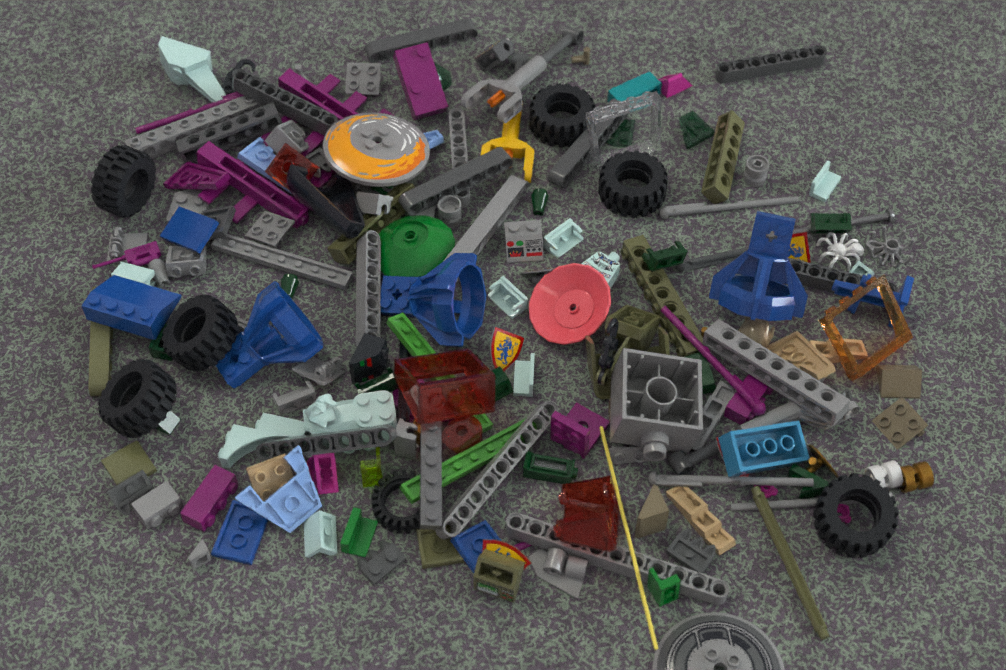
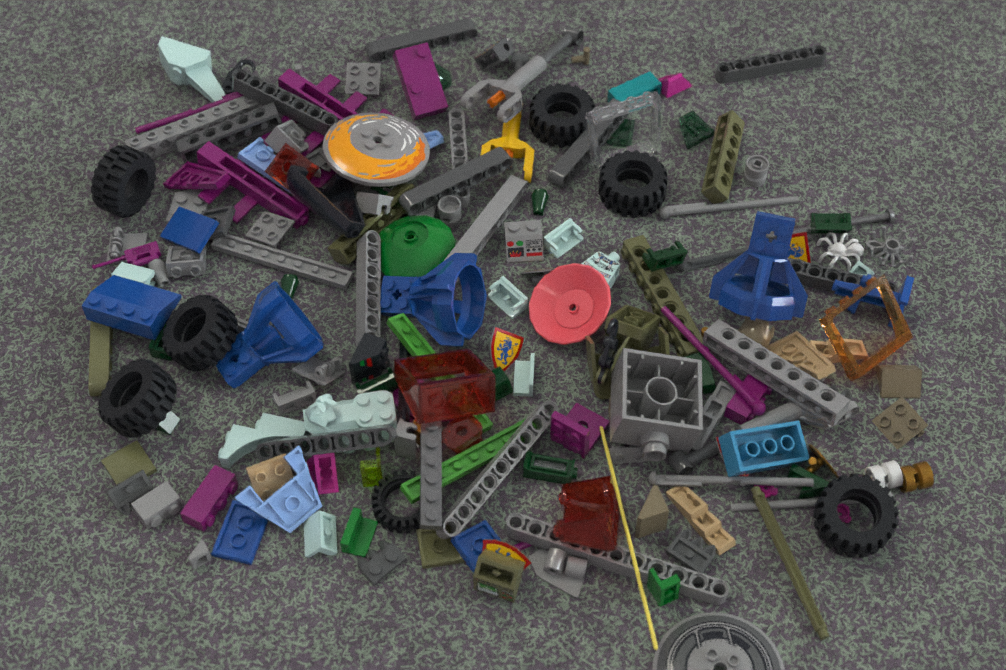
(824, 183): light aqua panel -> none

